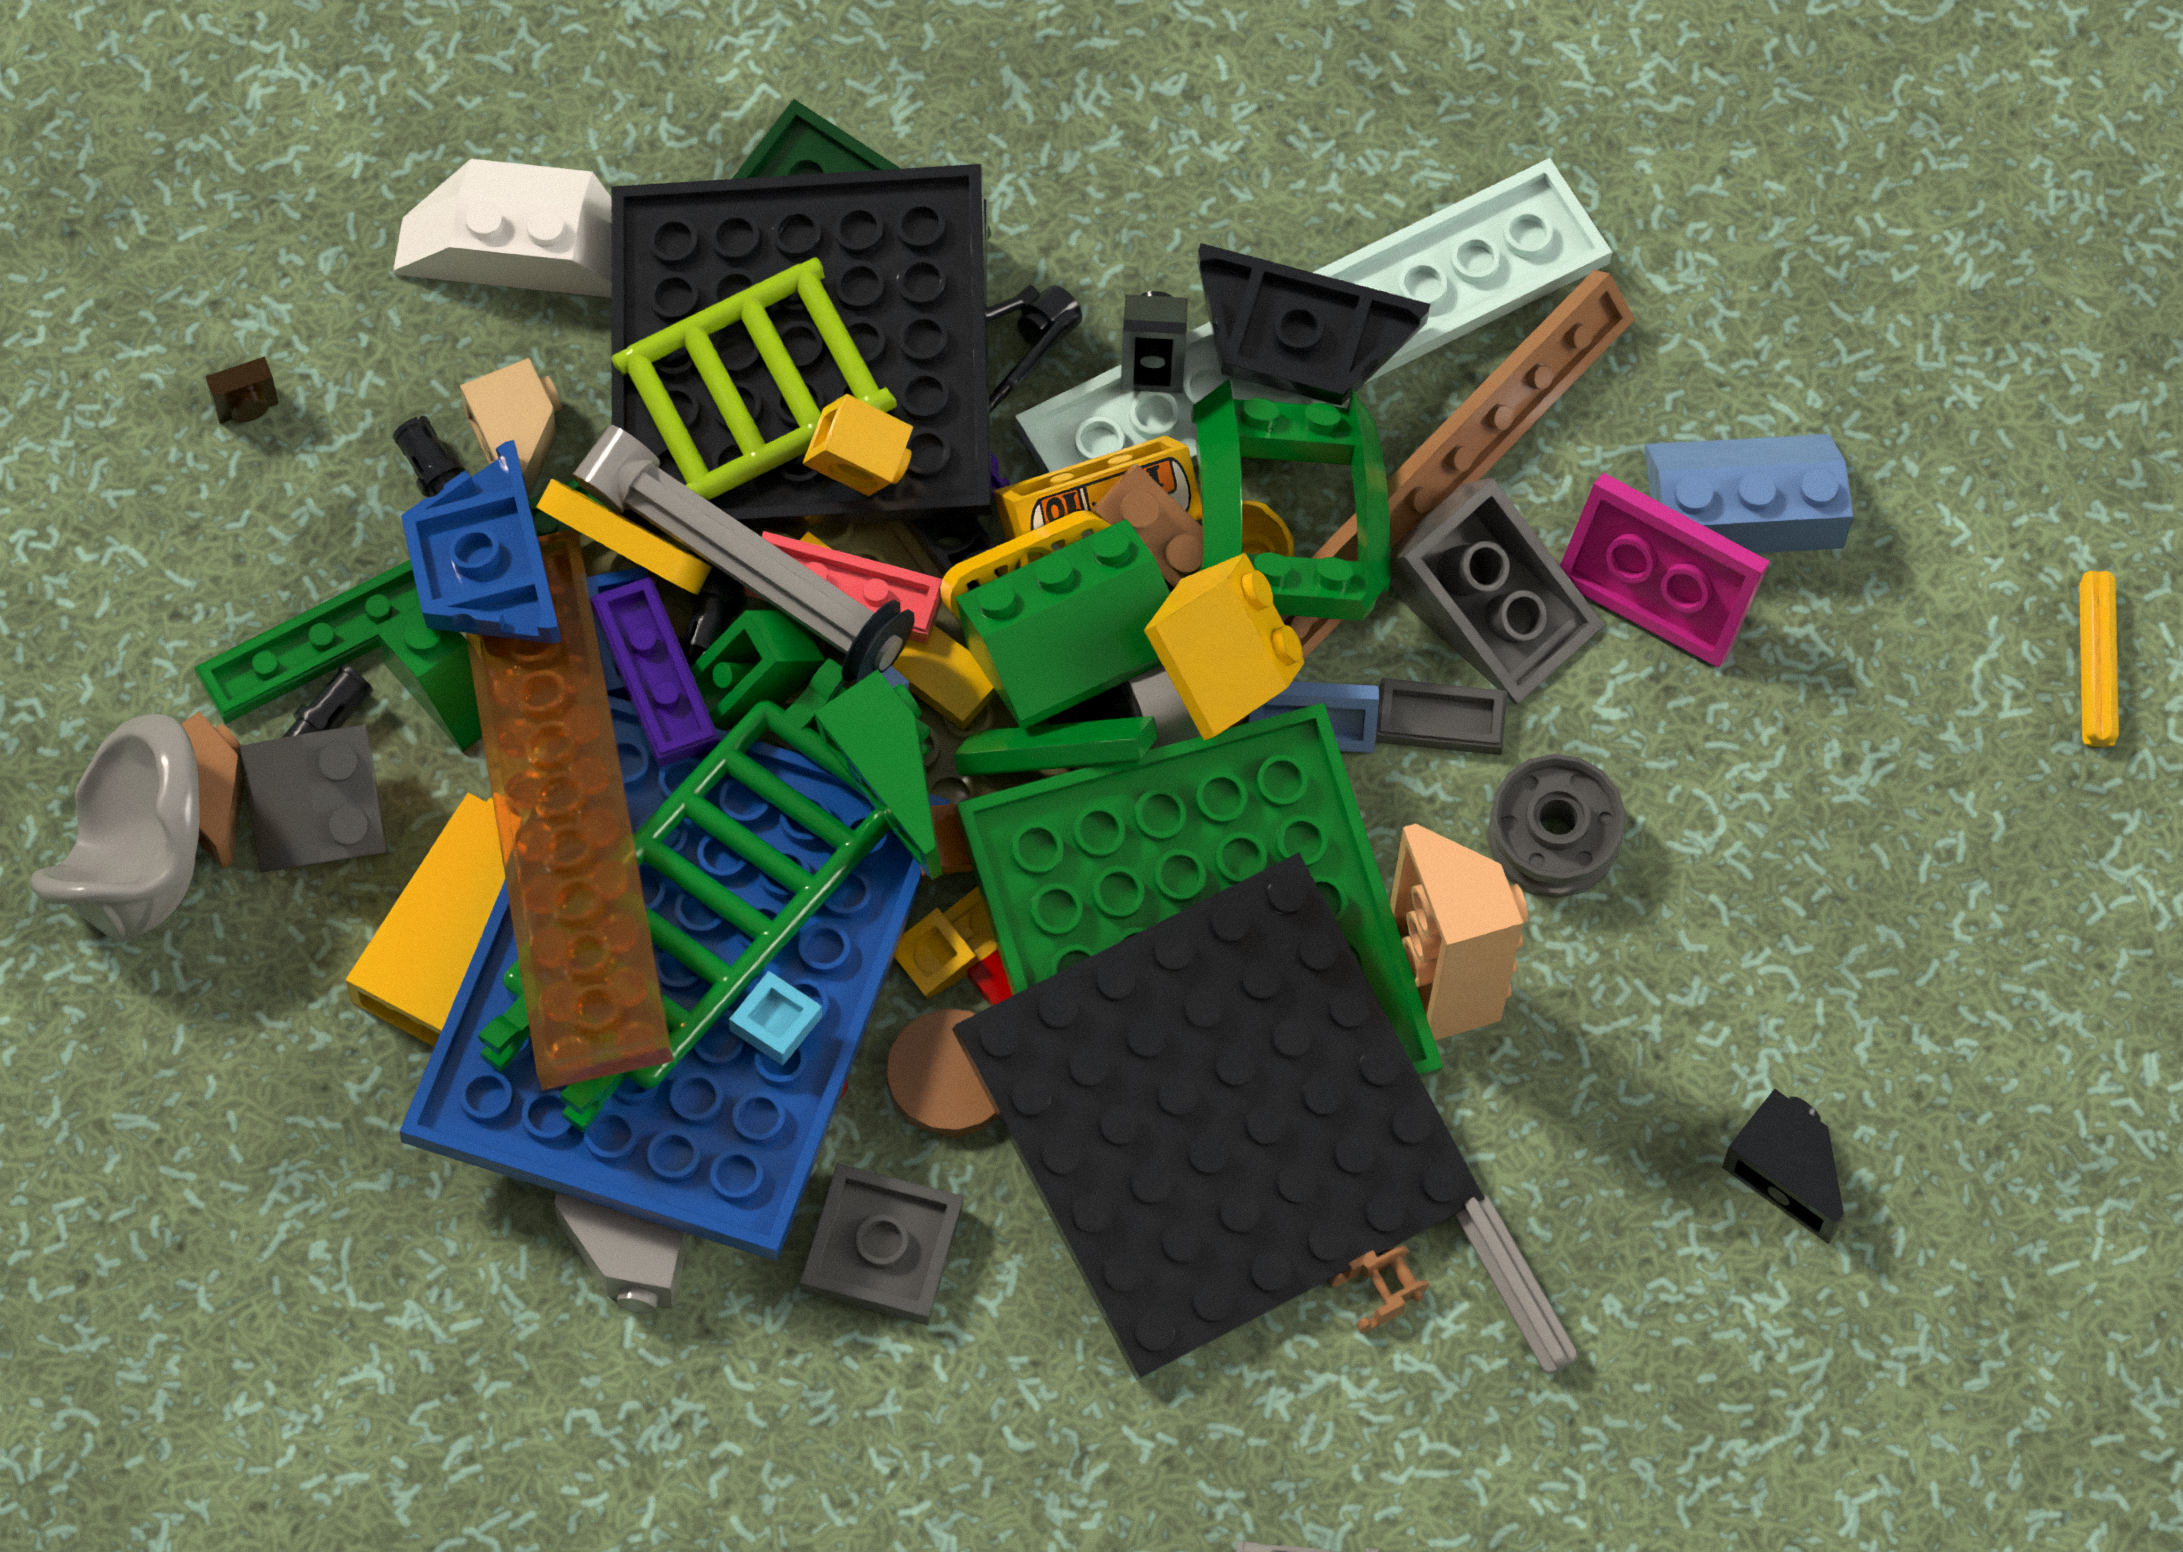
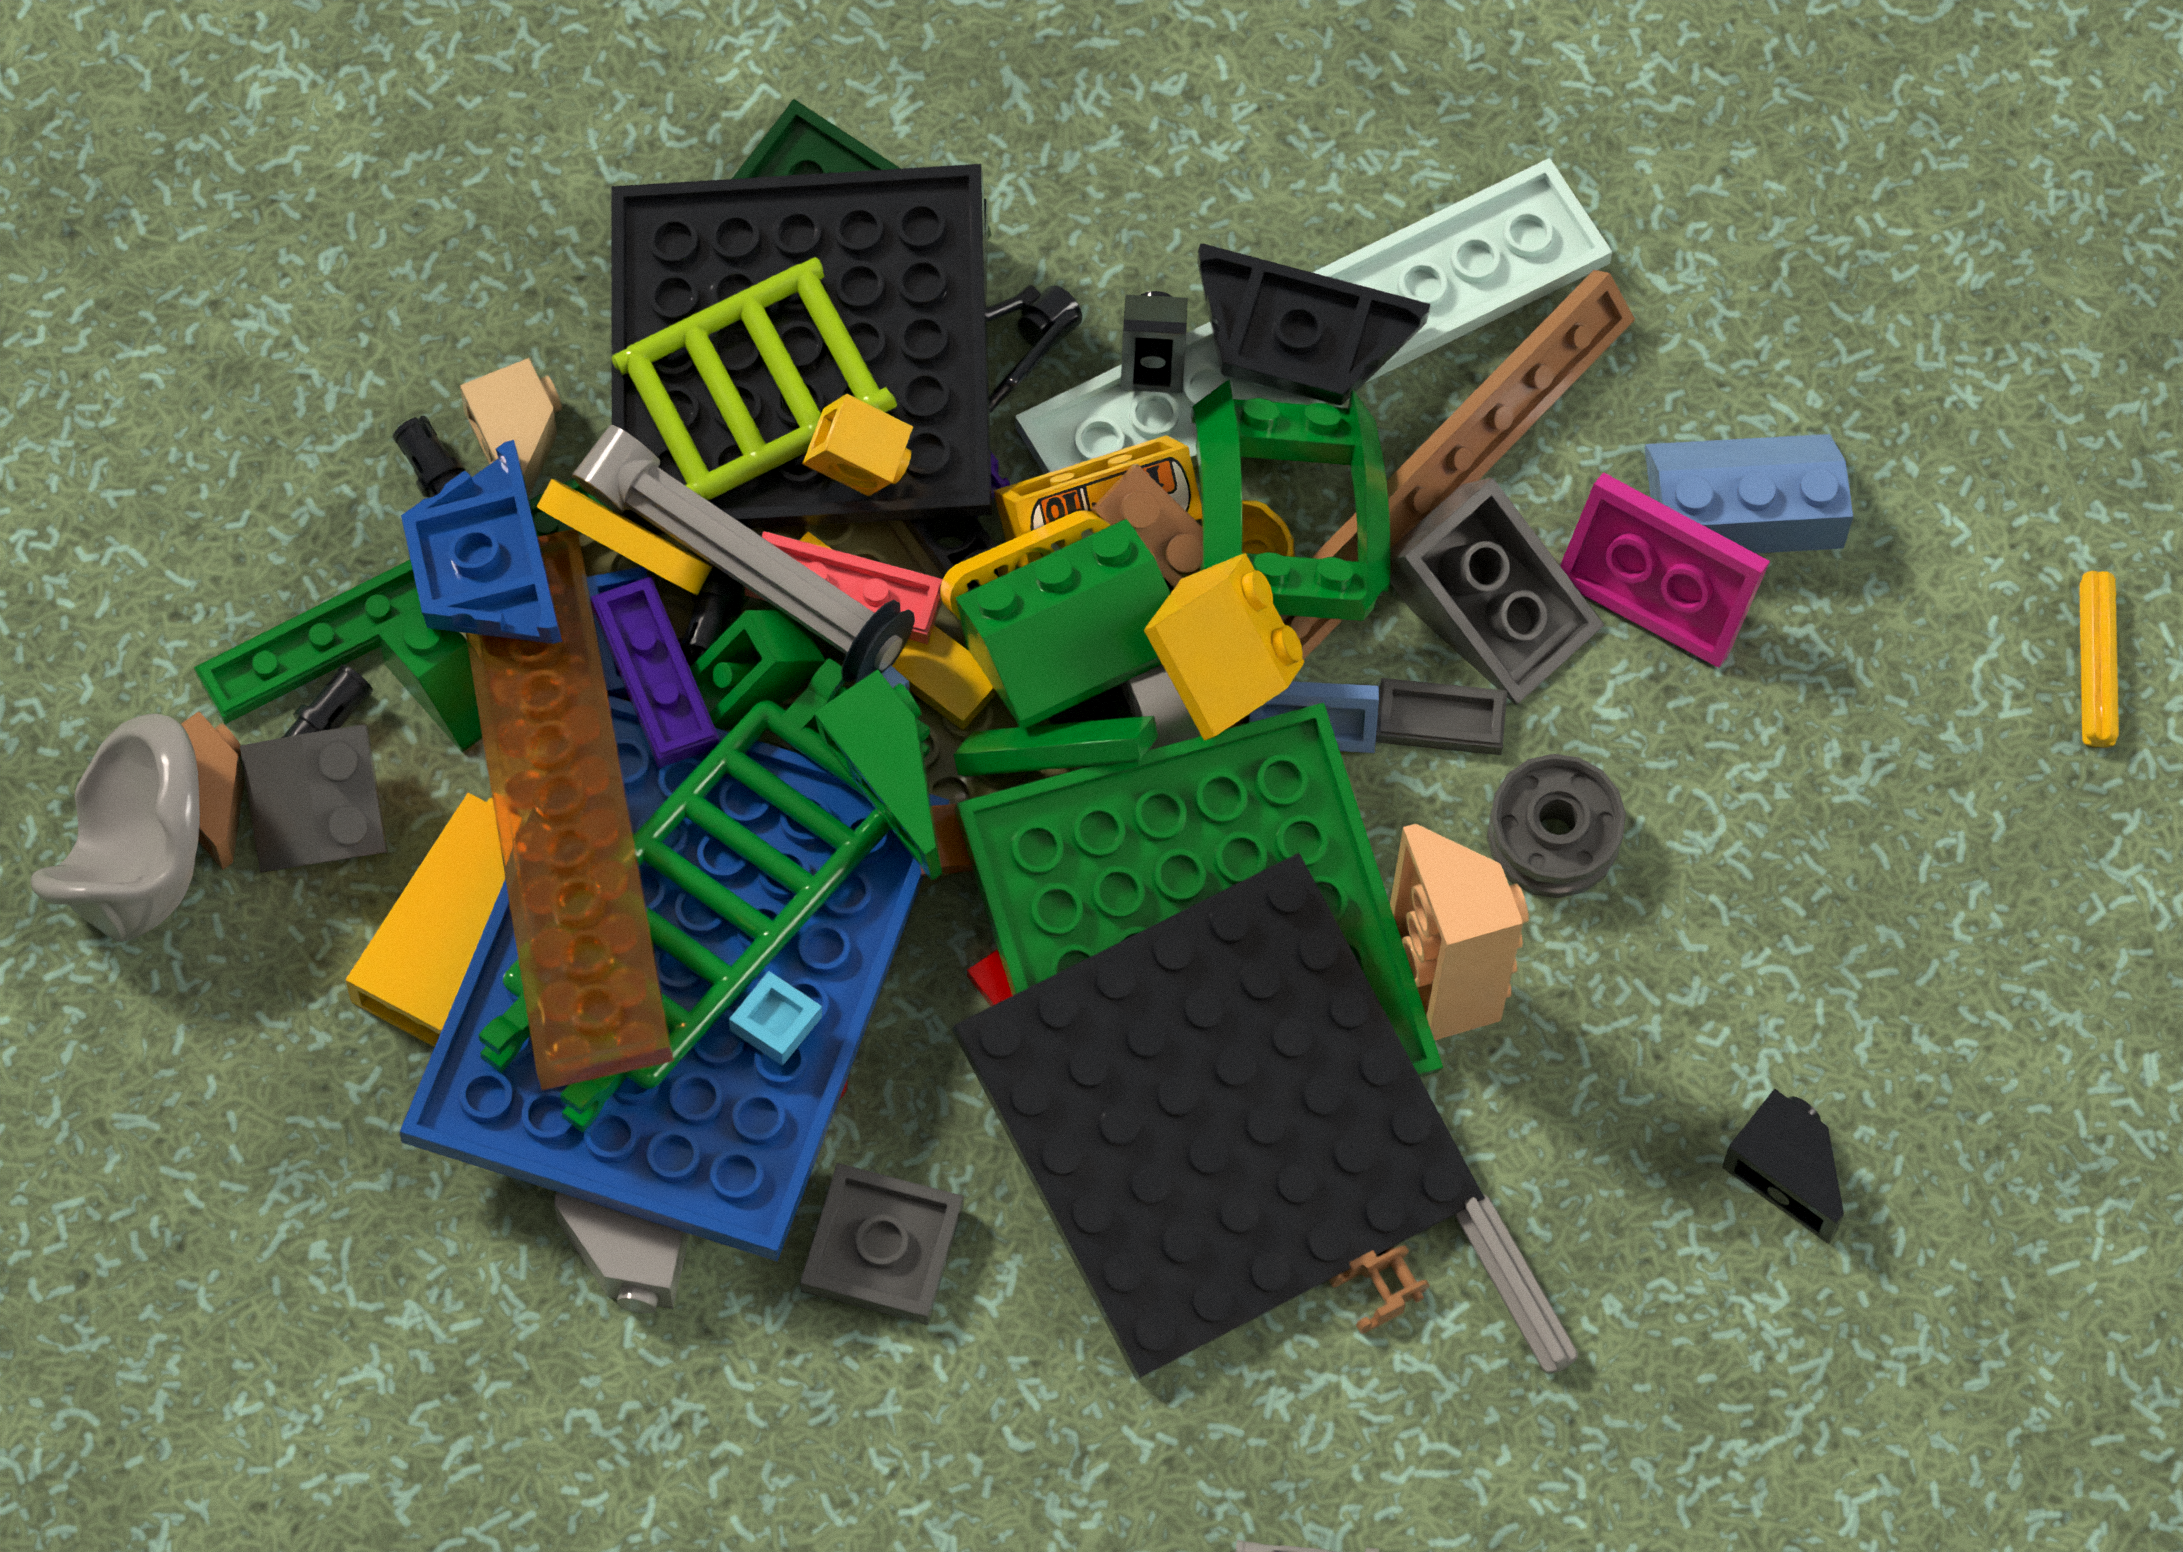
(242, 391): dark brown plate -> none
(512, 229): white wedge -> none
(934, 1080): medium nougat tile -> none
(946, 944): yellow slope -> none

